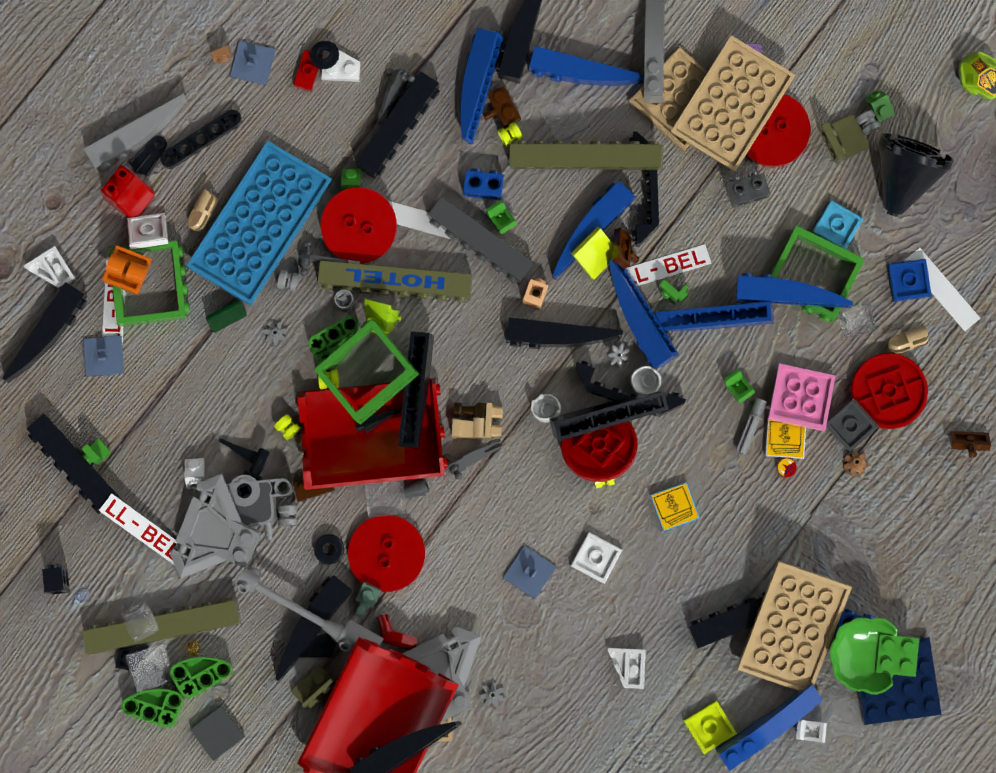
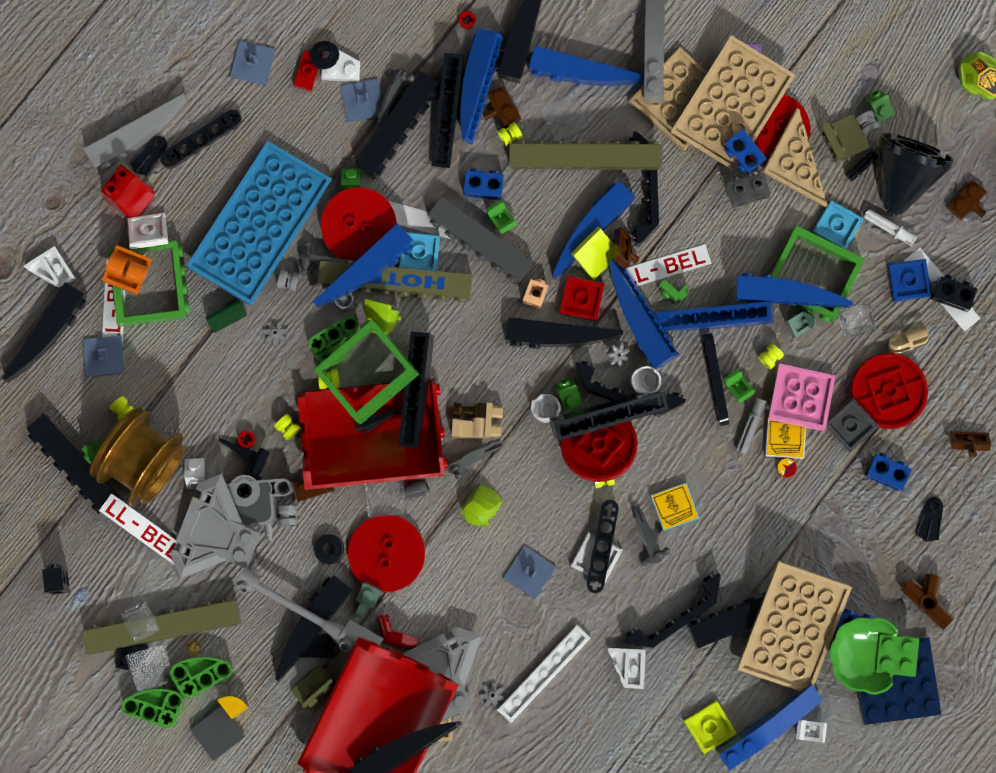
(120, 407): none -> neon yellow wheel
(138, 457): none -> pearl gold wheel
(202, 210): tan arm -> none
(221, 55): medium nougat plate -> none
(233, 705): none -> yellow brick
(242, 435): none -> red bush
(362, 100): none -> sand blue piece
(370, 265): none -> blue slope
(424, 252): none -> medium azure tile
(447, 110): none -> black slope
(463, 16): none -> red bush
(481, 506): none -> lime helmet
(543, 673): none -> white tile
(568, 394): none -> bright green bracket
(582, 298): none -> red plate
(603, 556): none -> black beam
(655, 554): none -> dark grey piece
(711, 587): none -> black slope
(715, 379): none -> black beam
(749, 149): none -> blue brick
(770, 356): none -> neon yellow wheel
(794, 162): none -> tan tile
(800, 323): none -> sand green plate
(853, 466): medium nougat plant -> none
(861, 166): none -> black axle
(886, 478): none -> blue brick
(890, 227): none -> white axle
(929, 591): none -> reddish brown piece
(930, 521): none -> black piece
(953, 298): none -> black brick
(968, 201): none -> reddish brown plate

